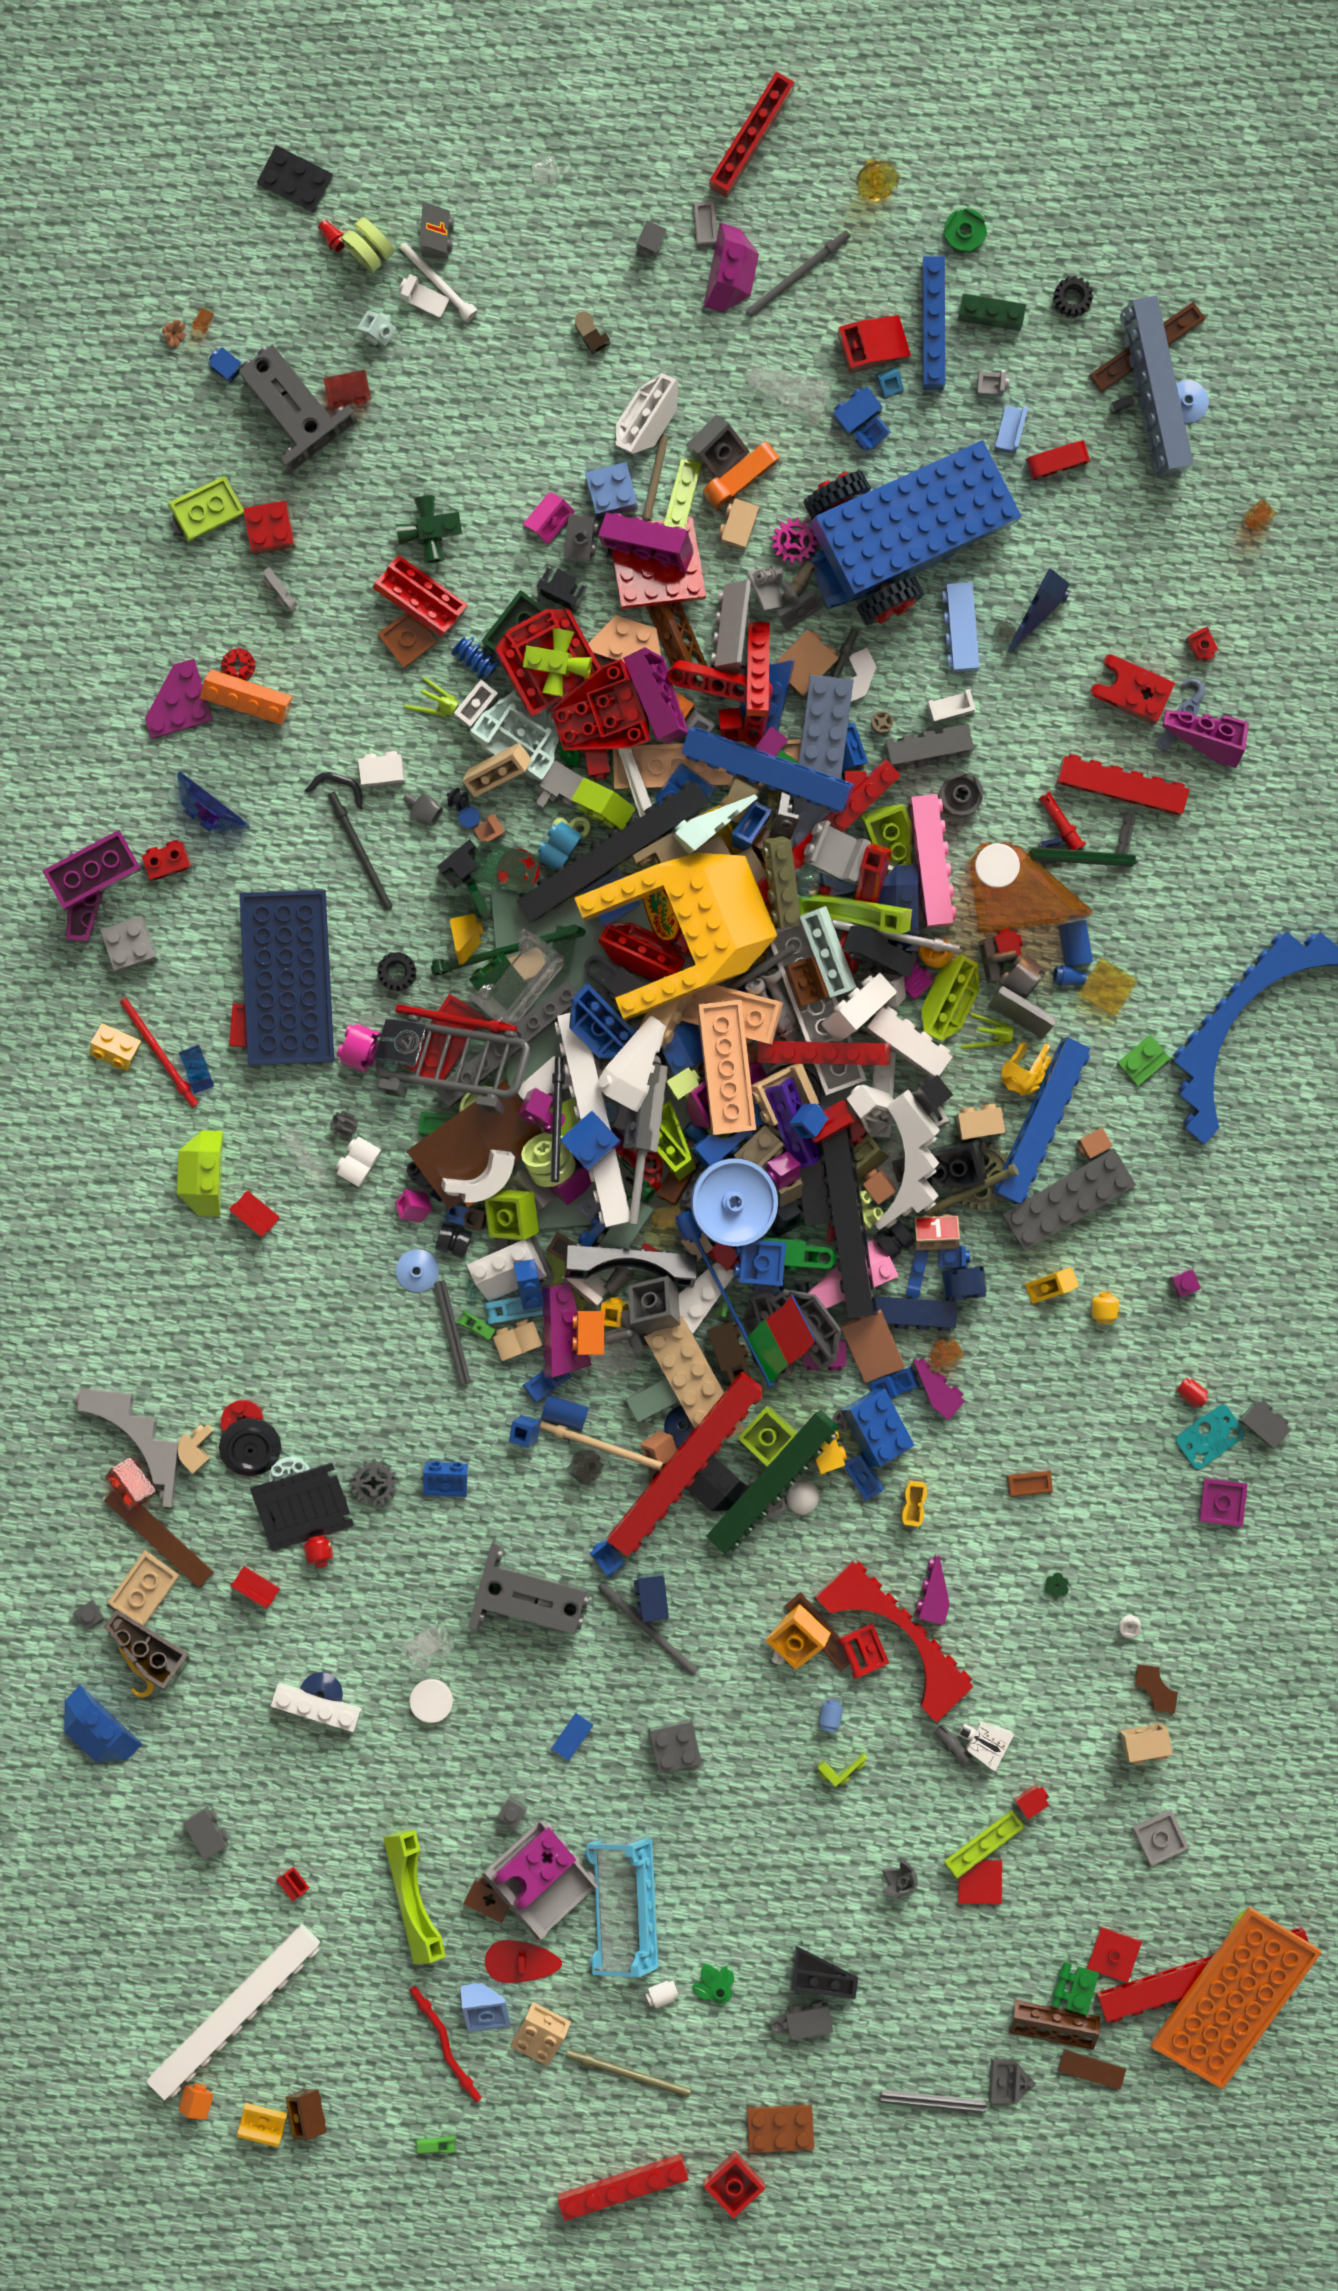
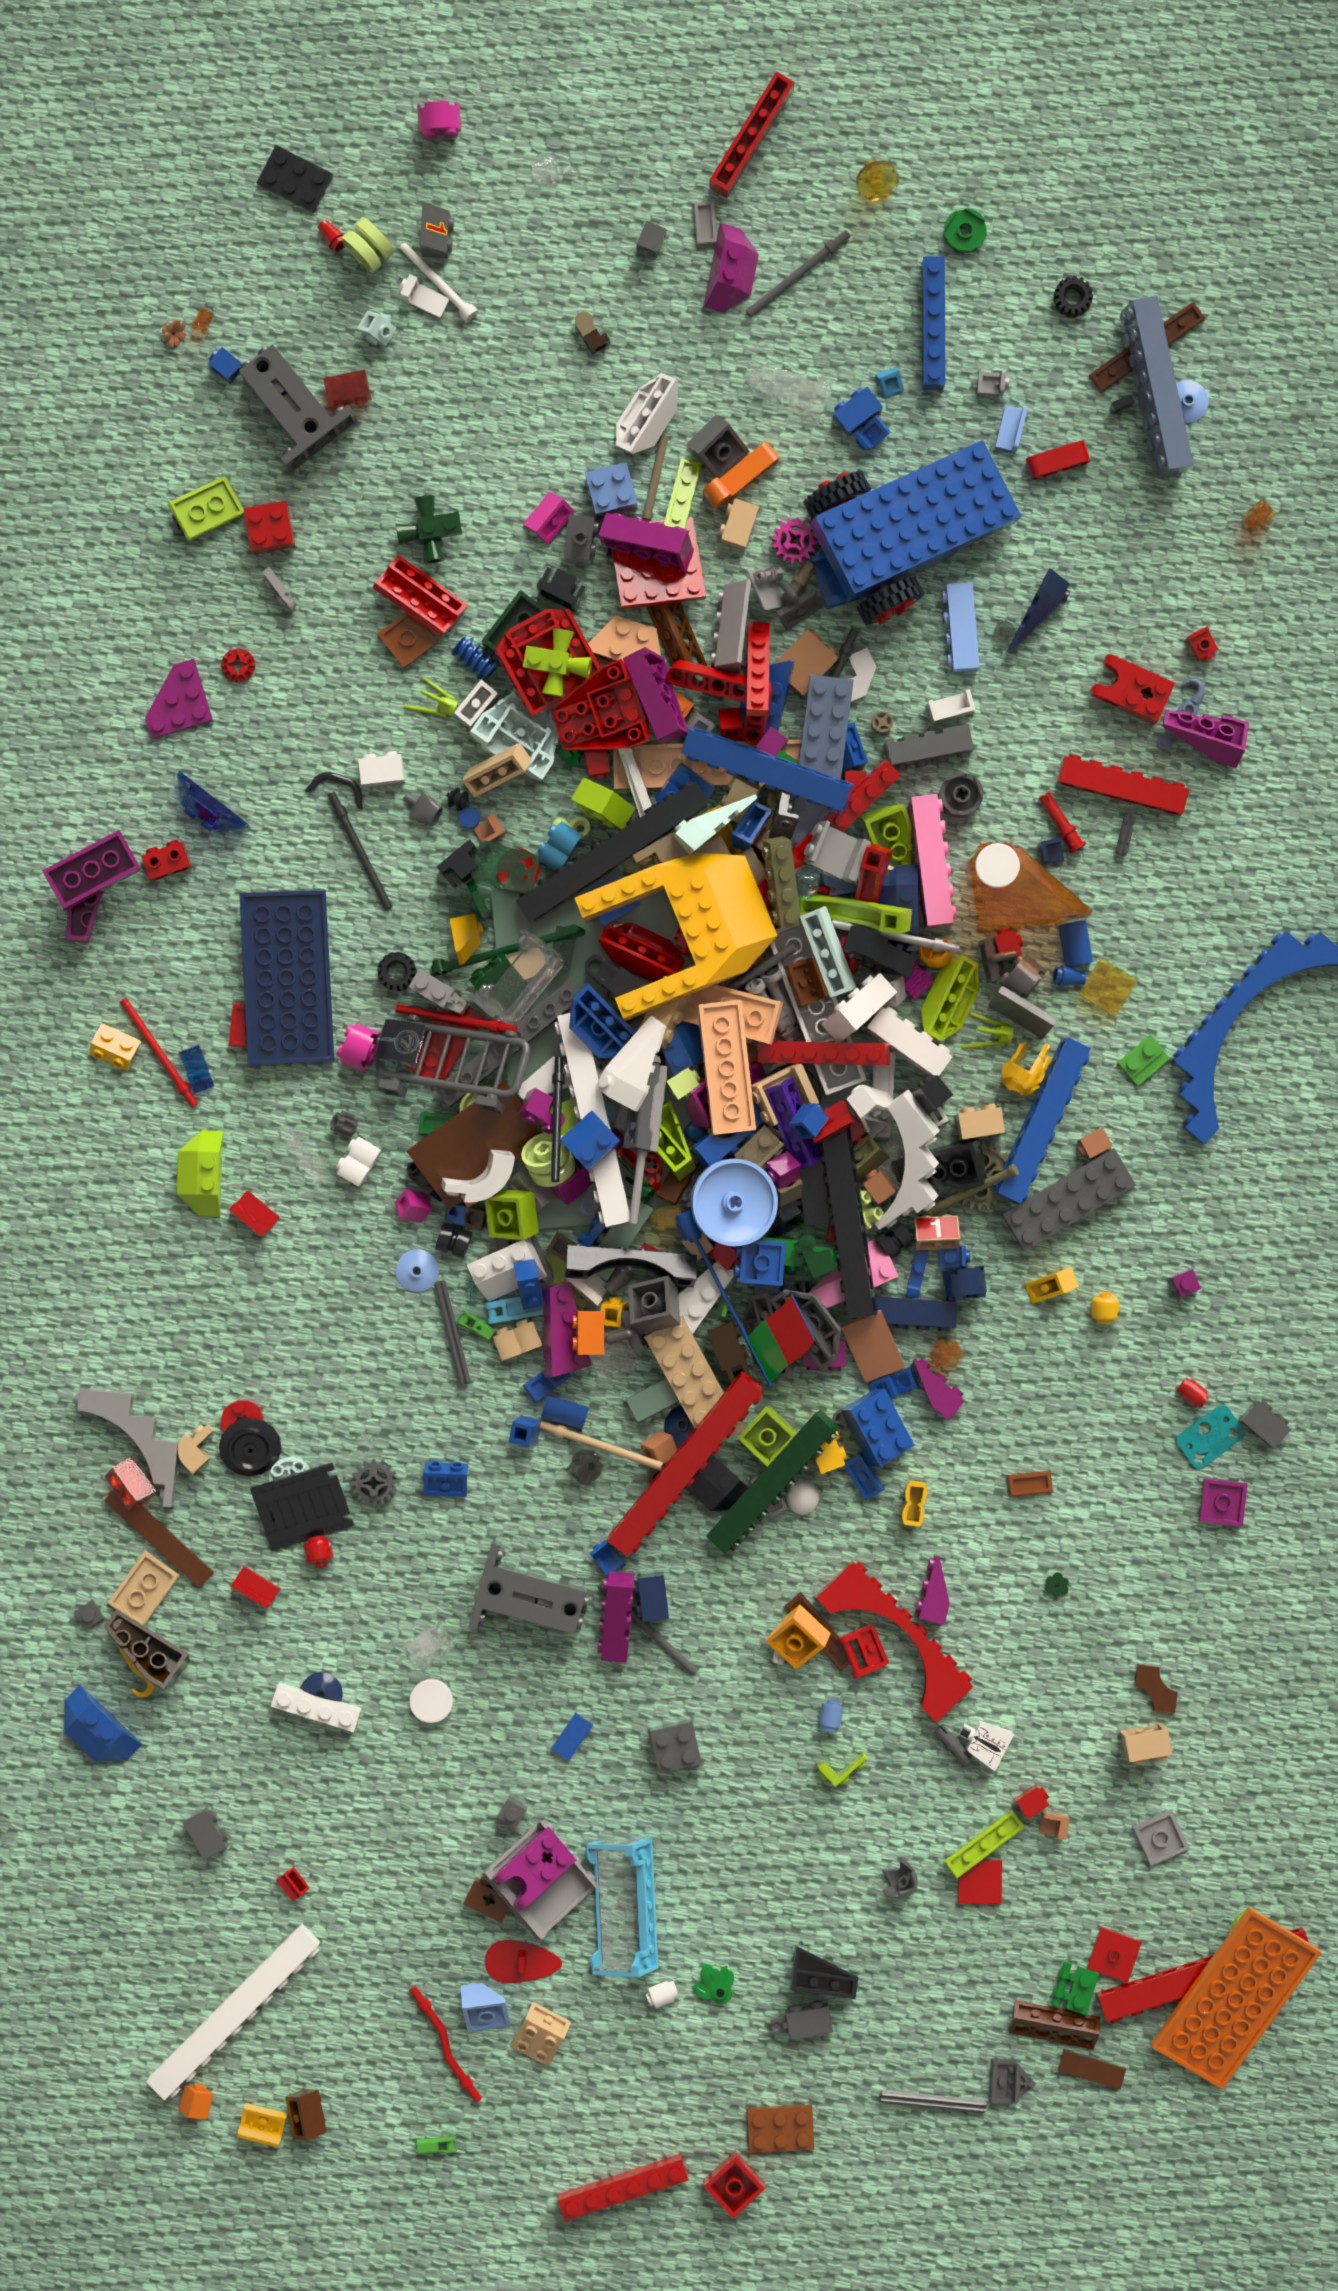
(129, 944): light grey brick -> none
(246, 697): orange brick -> none
(422, 1936): lime arch -> none
(438, 992): none -> light grey hinge
(439, 119): none -> dark pink brick
(556, 783): light grey hinge -> none
(588, 2060): olive bar -> none
(617, 1616): none -> magenta wedge
(662, 916): shield -> none
(816, 1262): none -> dark green brick
(873, 343): red slope -> none
(991, 312): dark green brick -> none
(1054, 1824): none -> nougat panel
(1082, 857): dark green axle -> none
(1130, 1626): white tile -> none

